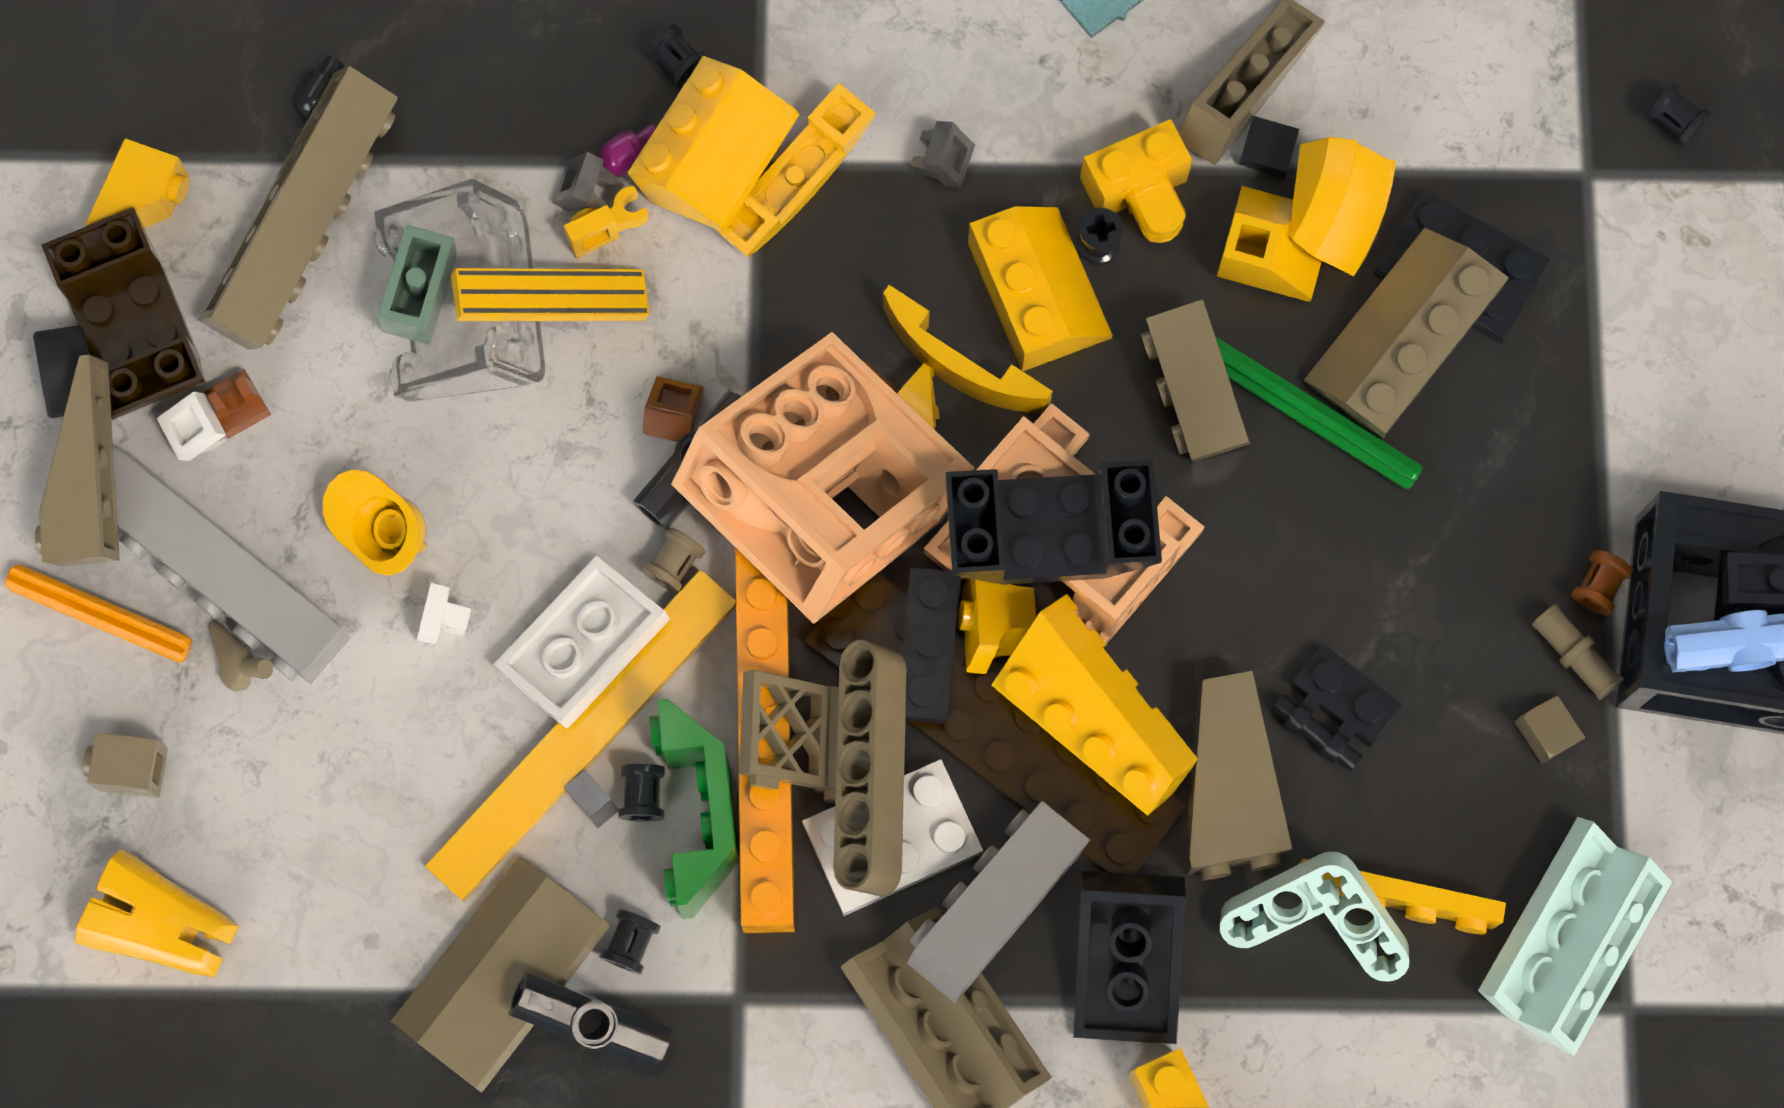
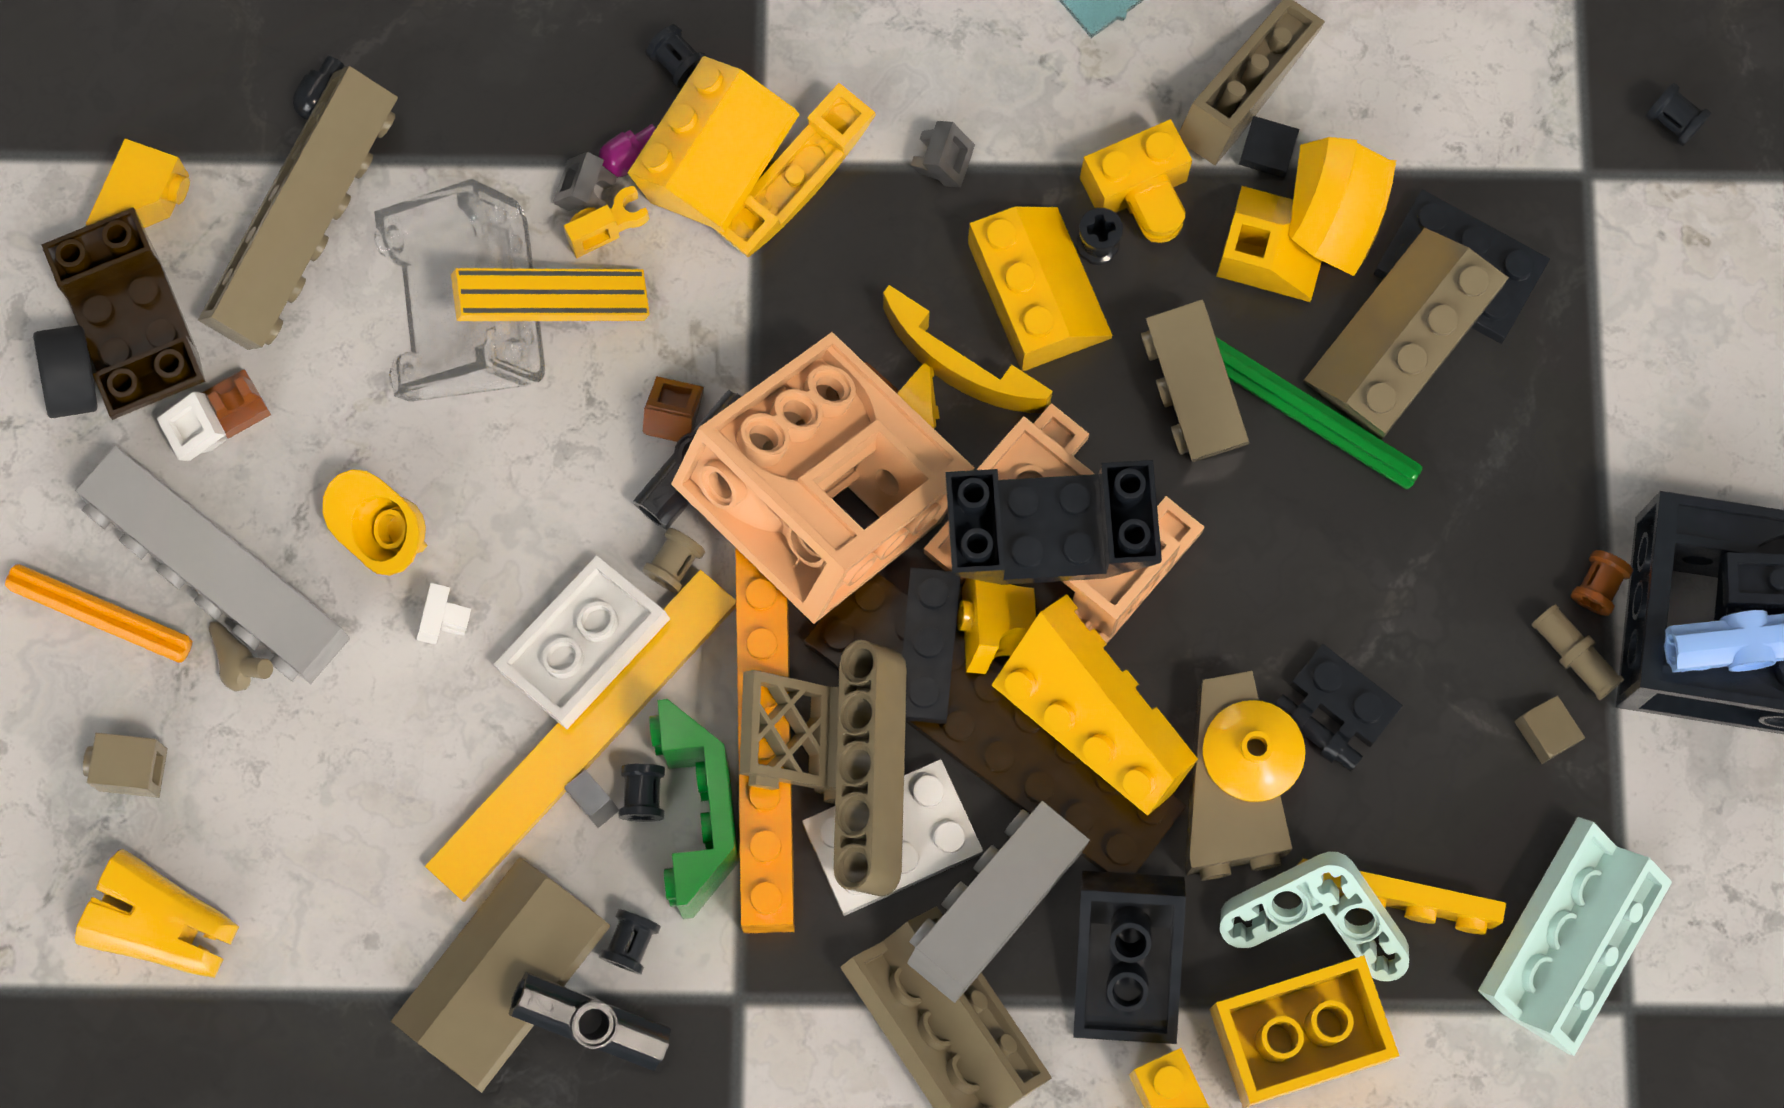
(80, 491): dark tan slope -> none
(417, 284): sand green brick -> none
(1240, 772): none -> yellow dish
(1303, 1031): none -> yellow brick

